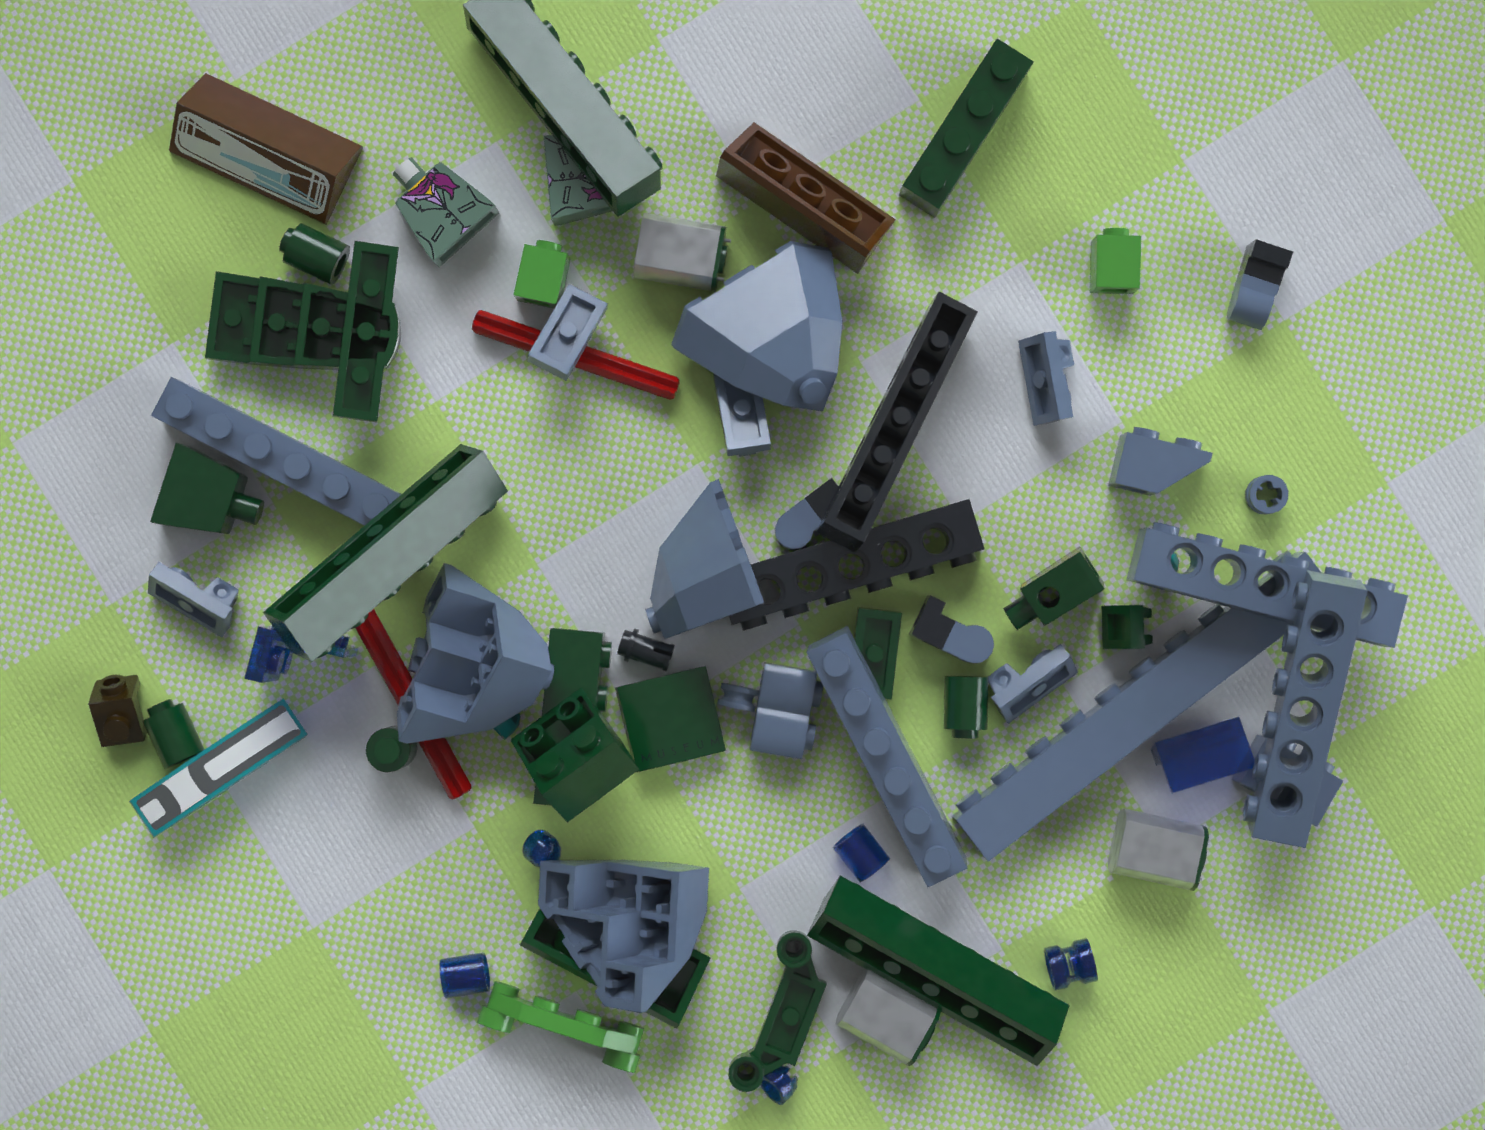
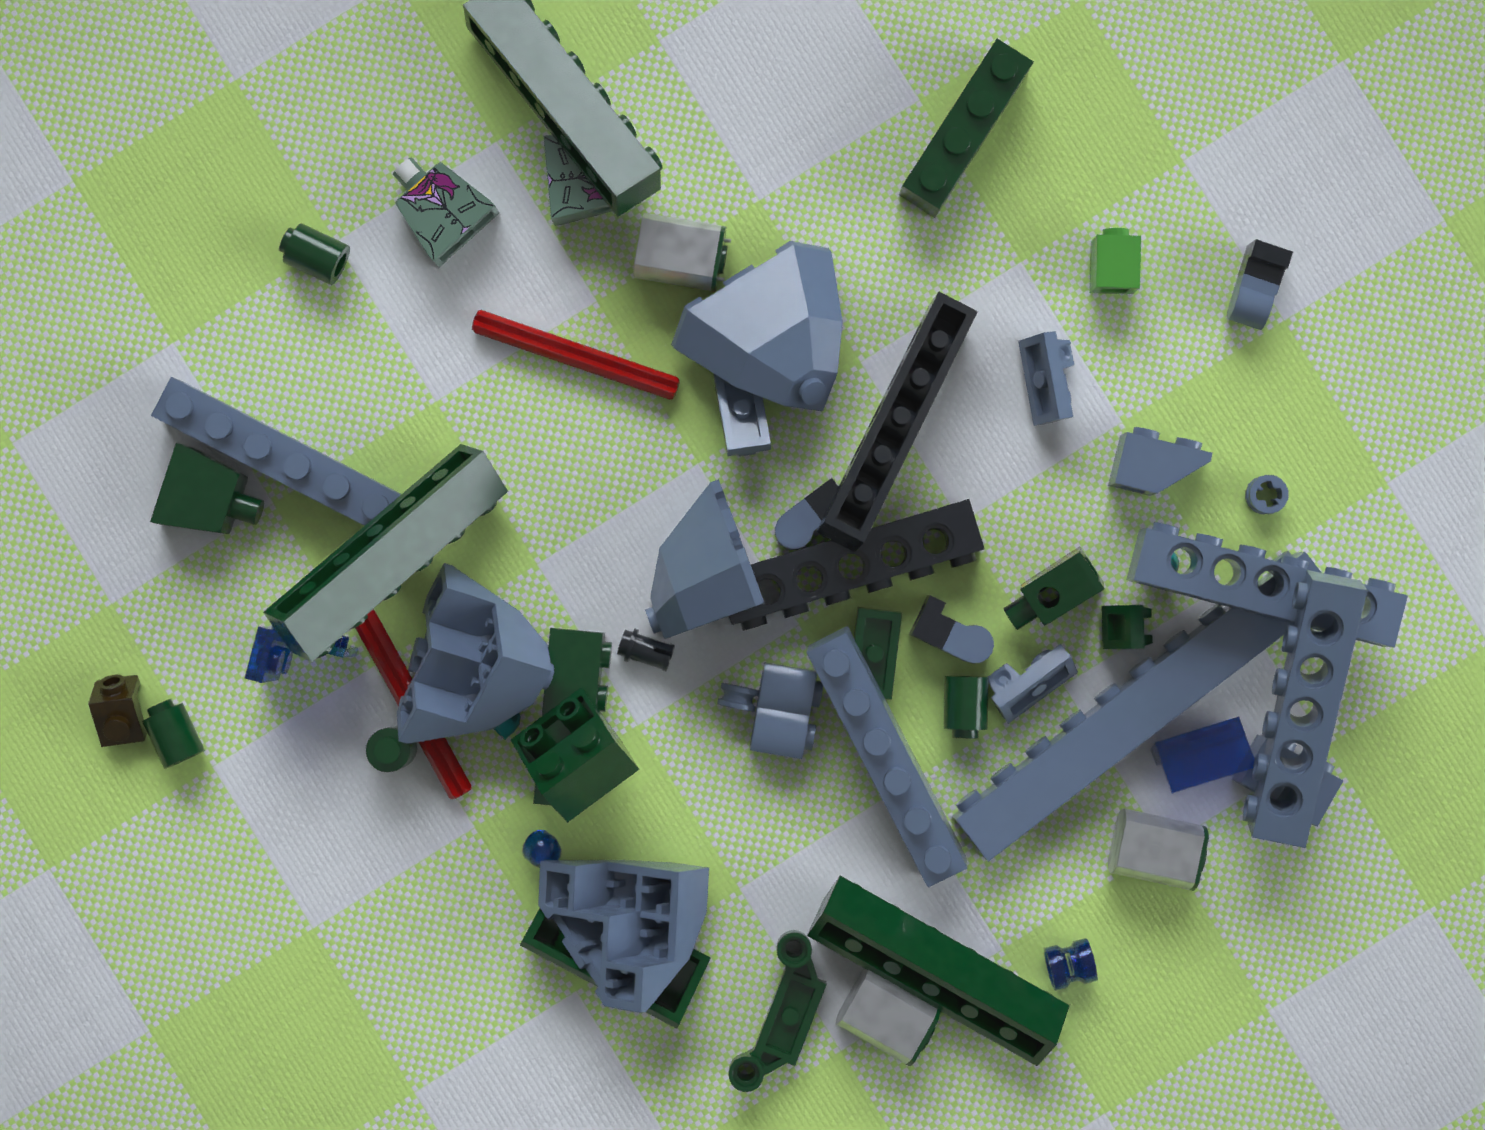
(207, 607): sand blue hinge -> none
(218, 768): slope -> none
(263, 147): reddish brown slope -> none
(315, 327): dark green slope -> none
(464, 975): clear blue beam -> none
(542, 274): bright green brick -> none
(567, 332): sand blue hinge -> none
(585, 1026): bright green plate -> none
(670, 718): dark green slope -> none
(779, 1085): clear blue hinge -> none
(803, 196): reddish brown slope -> none
(861, 852): clear blue beam -> none

